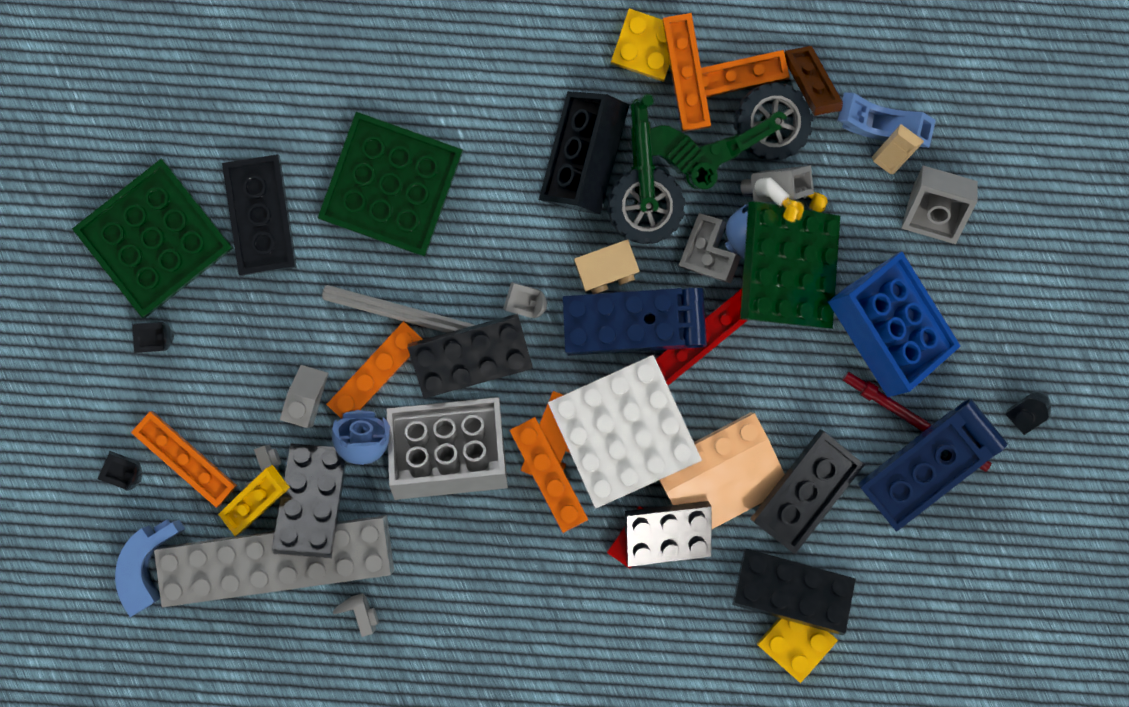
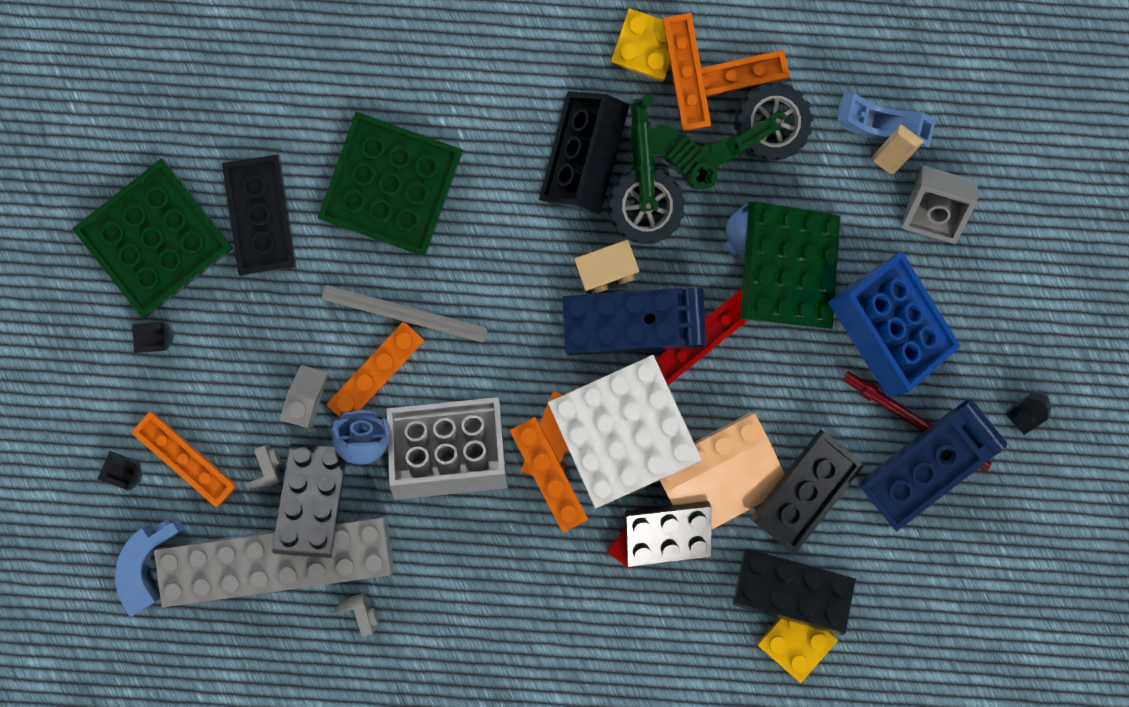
(254, 500): yellow plate -> none
(470, 356): black plate -> none
(525, 301): light grey plate -> none
(702, 250): light grey plate -> none
(784, 187): torso -> none
(813, 81): reddish brown plate -> none

